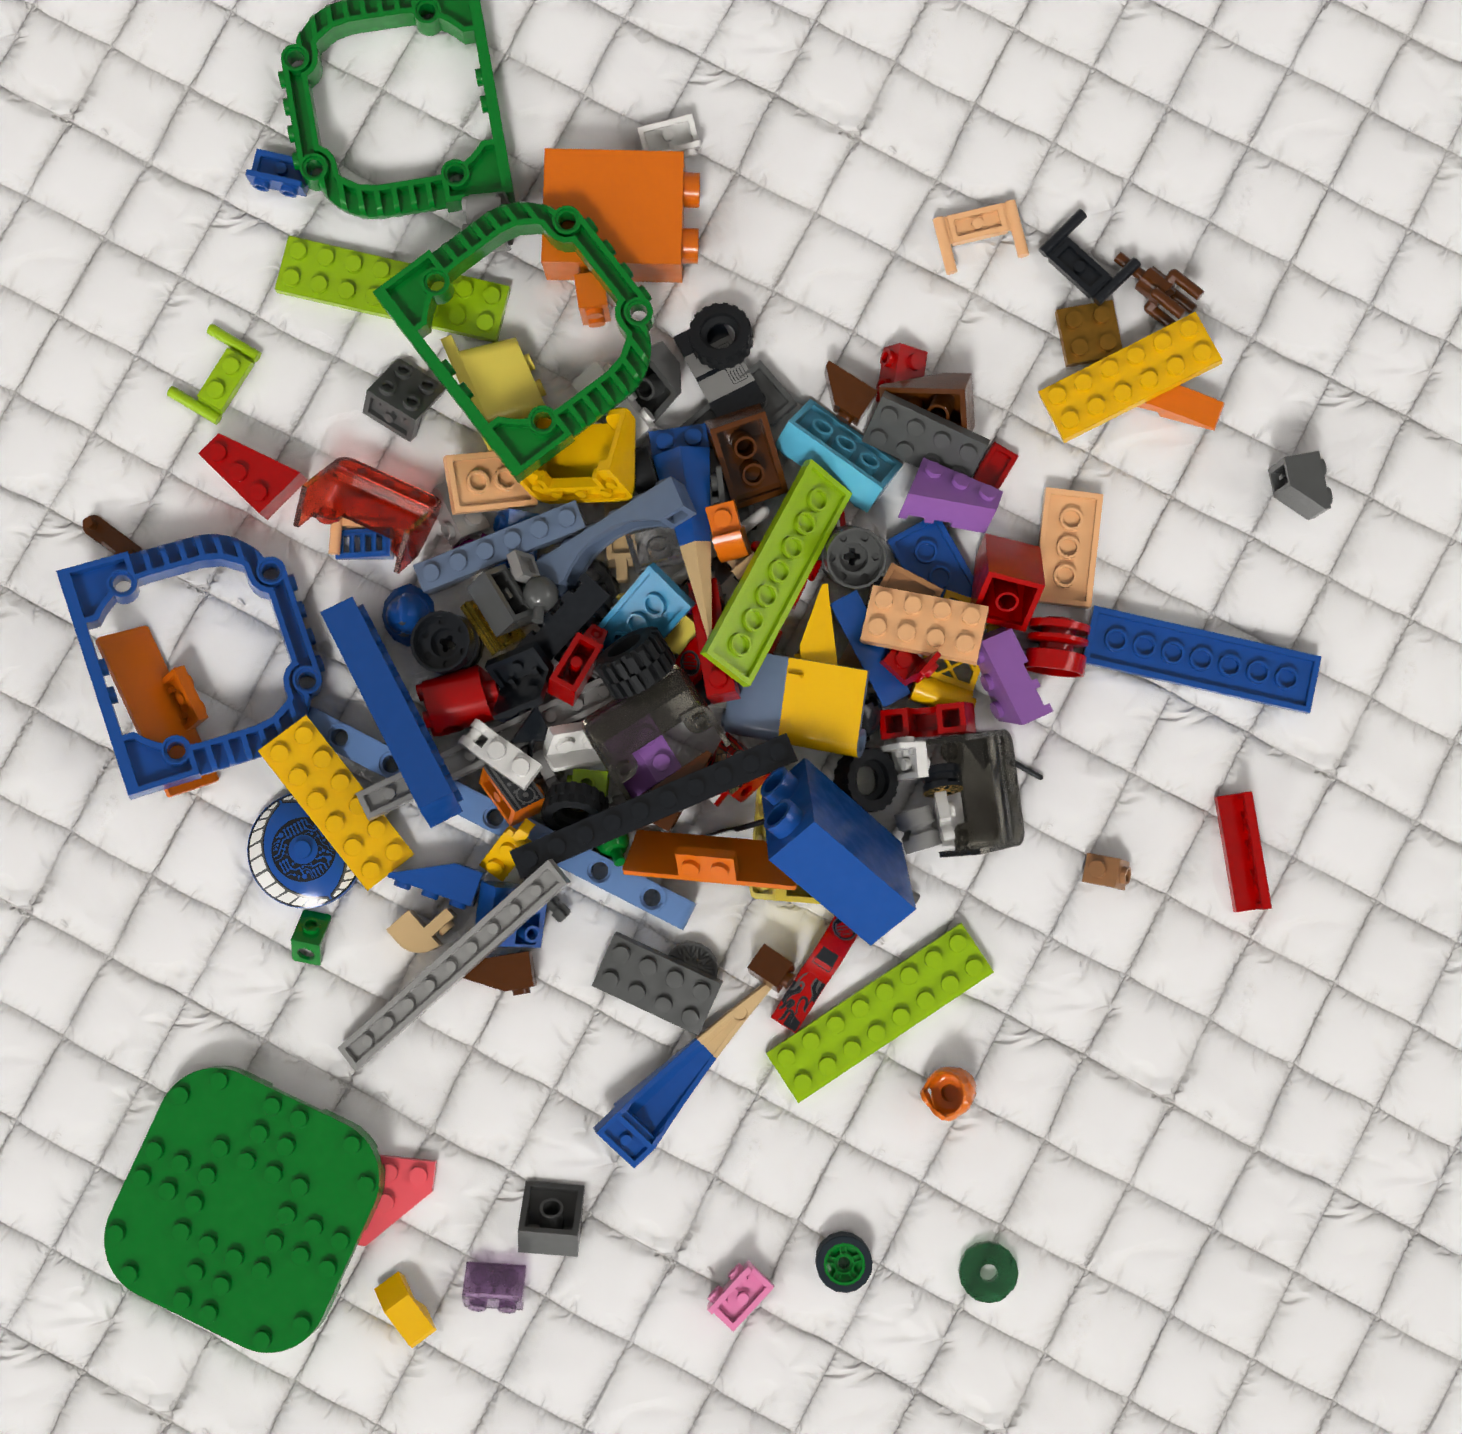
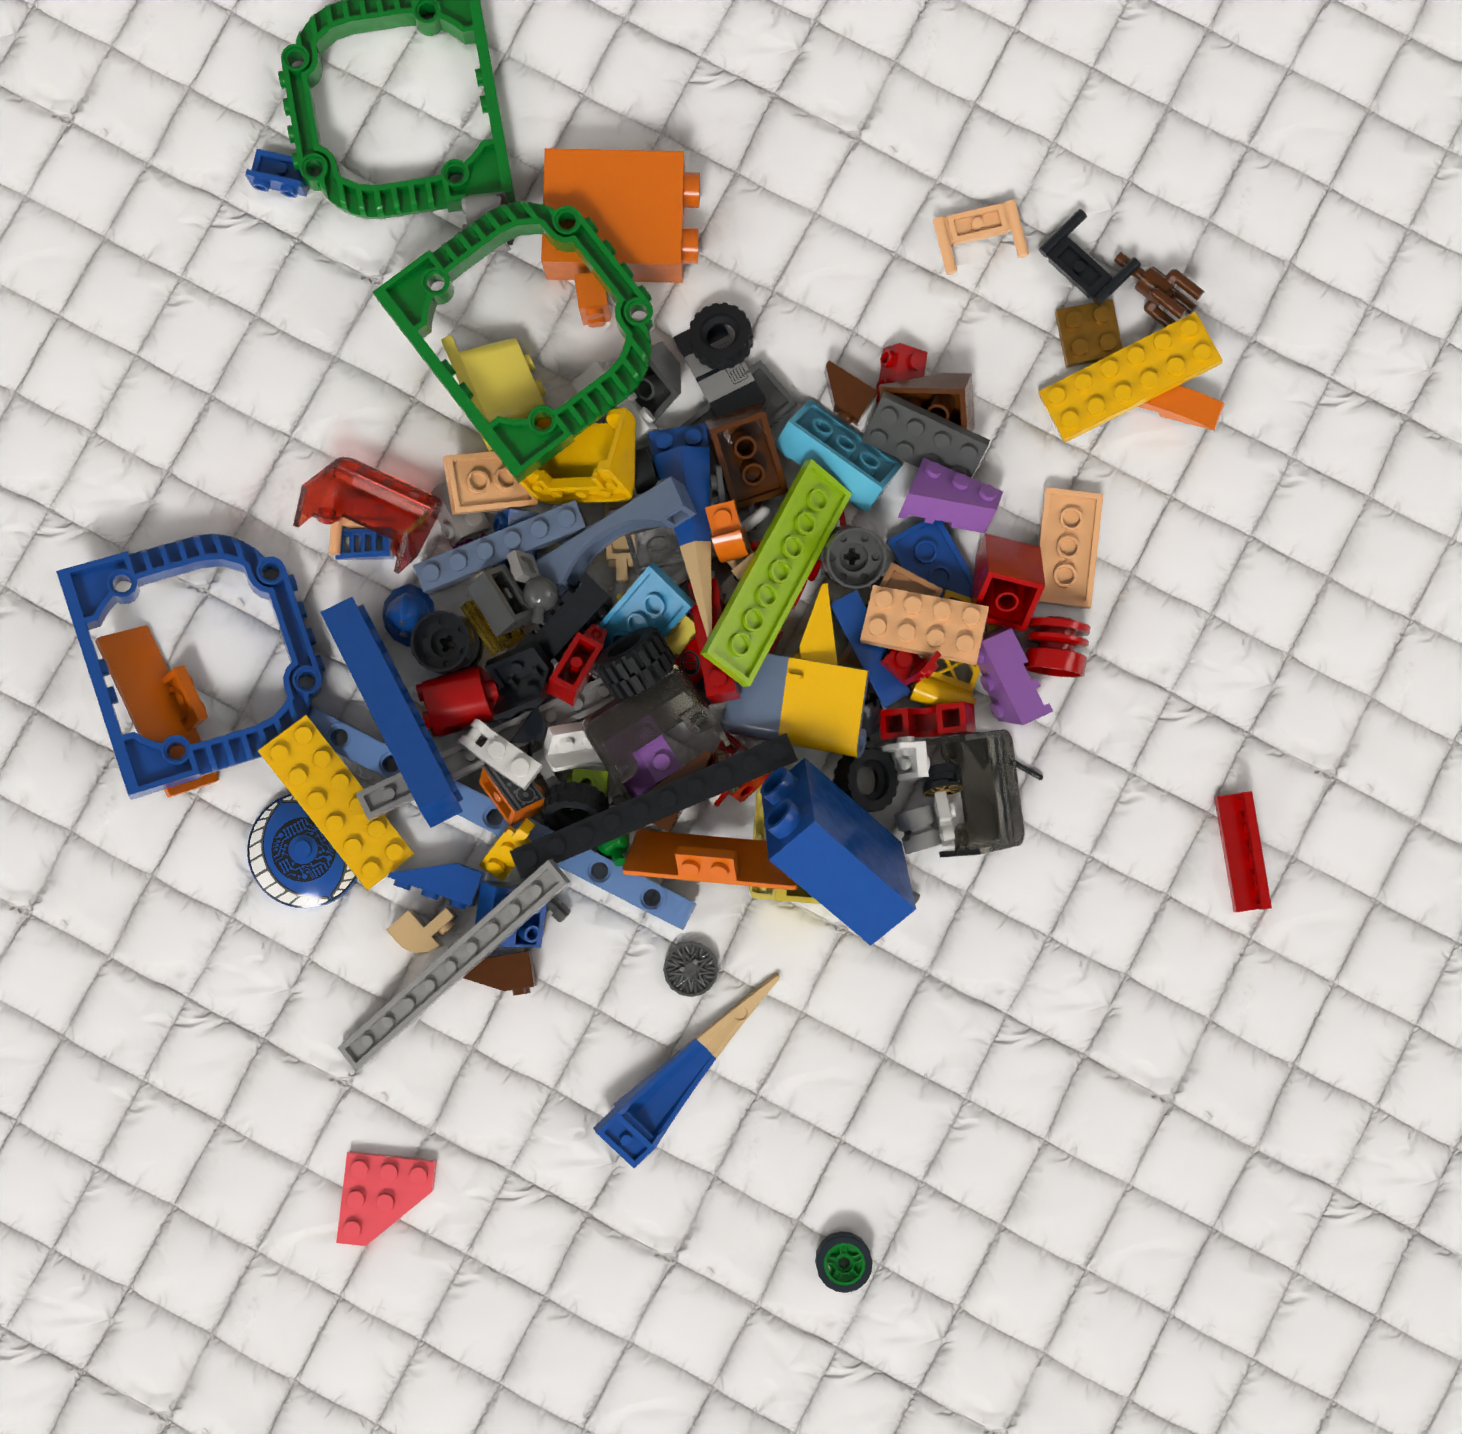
(108, 536): reddish brown piece -> none
(223, 381): lime plate -> none
(244, 1208): green plate -> none
(254, 476): red wedge -> none
(309, 935): green bracket -> none
(349, 278): lime plate -> none
(401, 398): dark grey bracket -> none
(404, 1311): yellow slope -> none
(494, 1287): clear purple bracket -> none
(551, 1219): dark grey slope -> none
(606, 576): dark grey piece -> none
(657, 983): dark grey plate -> none
(671, 135): white bracket -> none
(738, 828): black piece -> none
(739, 1295): bright pink bracket -> none
(772, 969): reddish brown brick -> none
(814, 975): piece -> none
(879, 1012): lime plate -> none
(951, 1092): orange hair -> none
(983, 1254): clear green tile -> none
(995, 466): red tile -> none
(1106, 871): medium nougat bracket -> none
(1202, 659): blue plate -> none
(1301, 484): dark grey slope -> none

